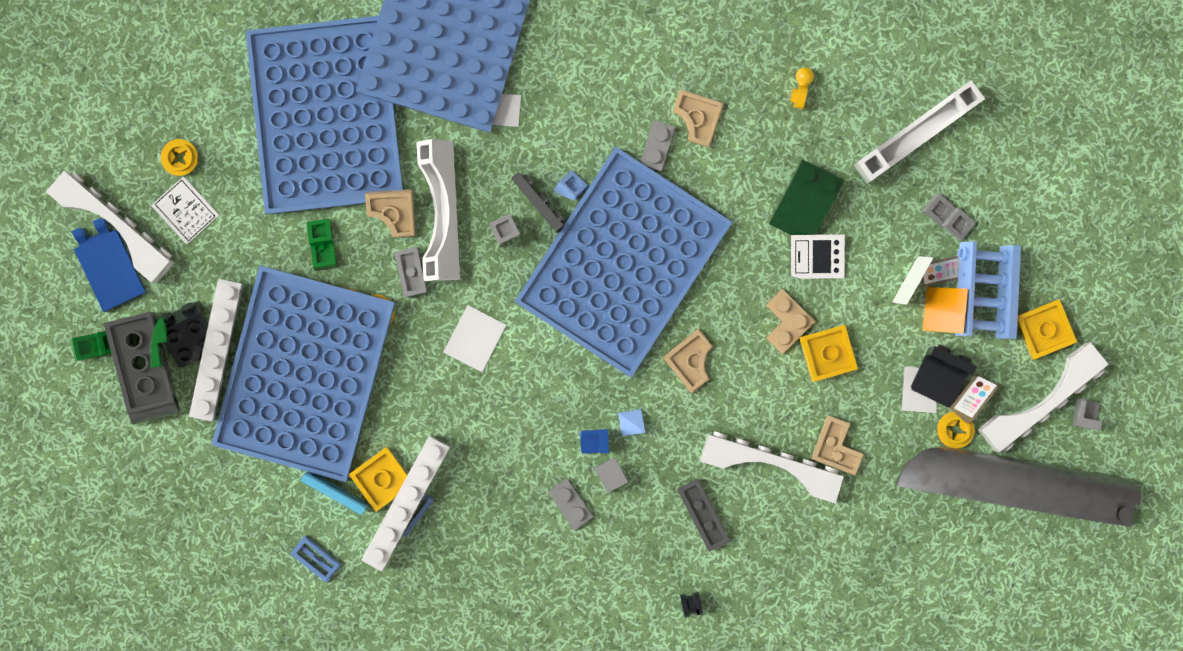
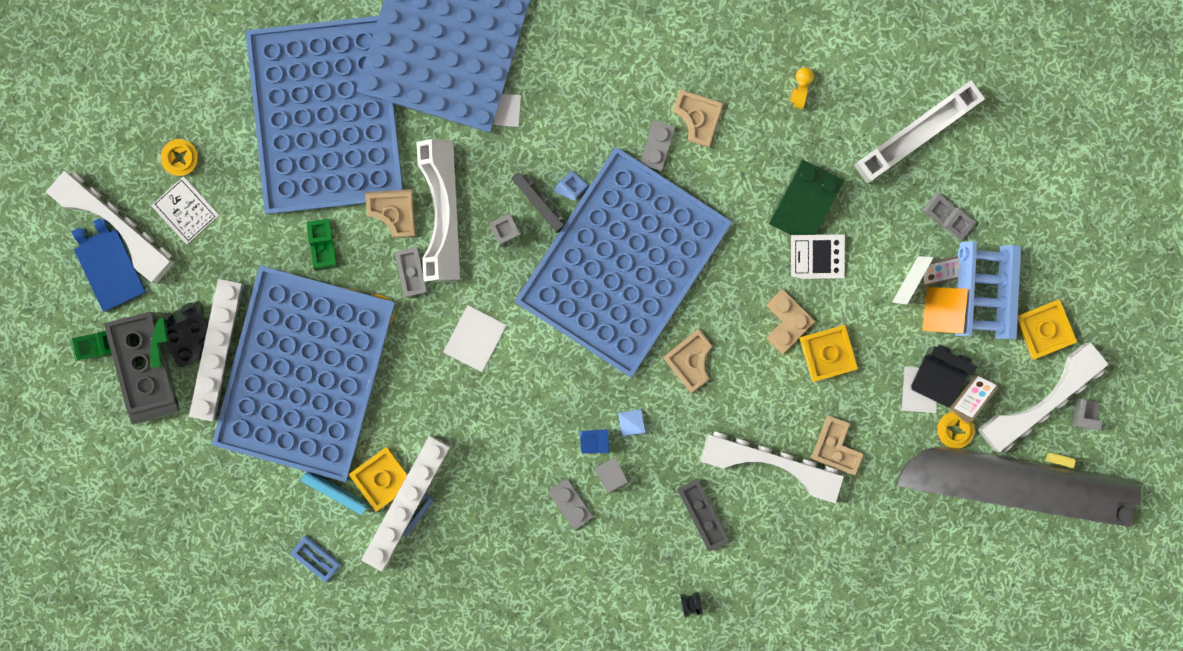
(1060, 460): none -> light yellow tile

